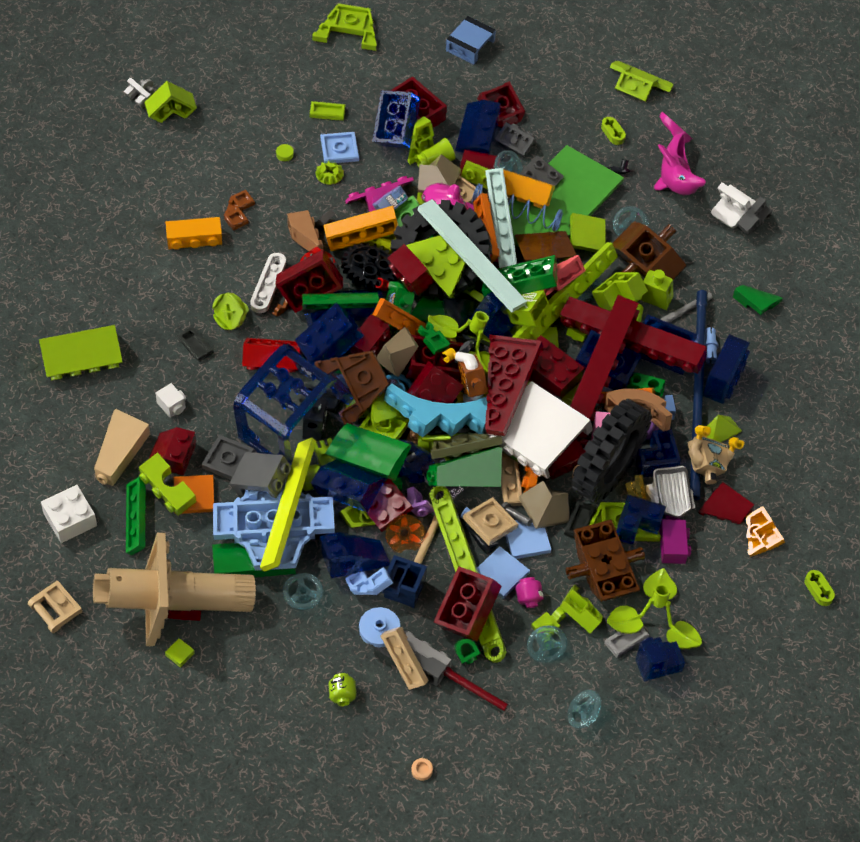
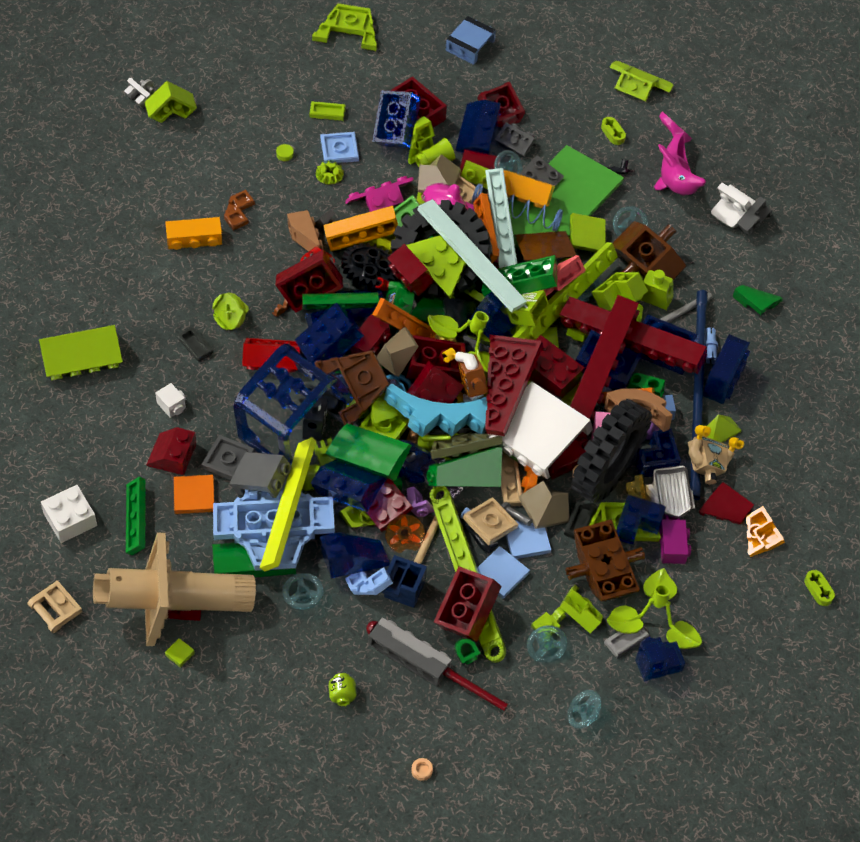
(120, 445): tan slope -> none
(178, 497): lime arch -> none
(266, 285): white plate -> none
(370, 632): light blue plate -> none
(393, 198): medium blue leg -> none
(404, 657): tan hinge -> none
(434, 340): green plate -> none
(466, 347): black bar -> none
(529, 592): dark pink head -> none

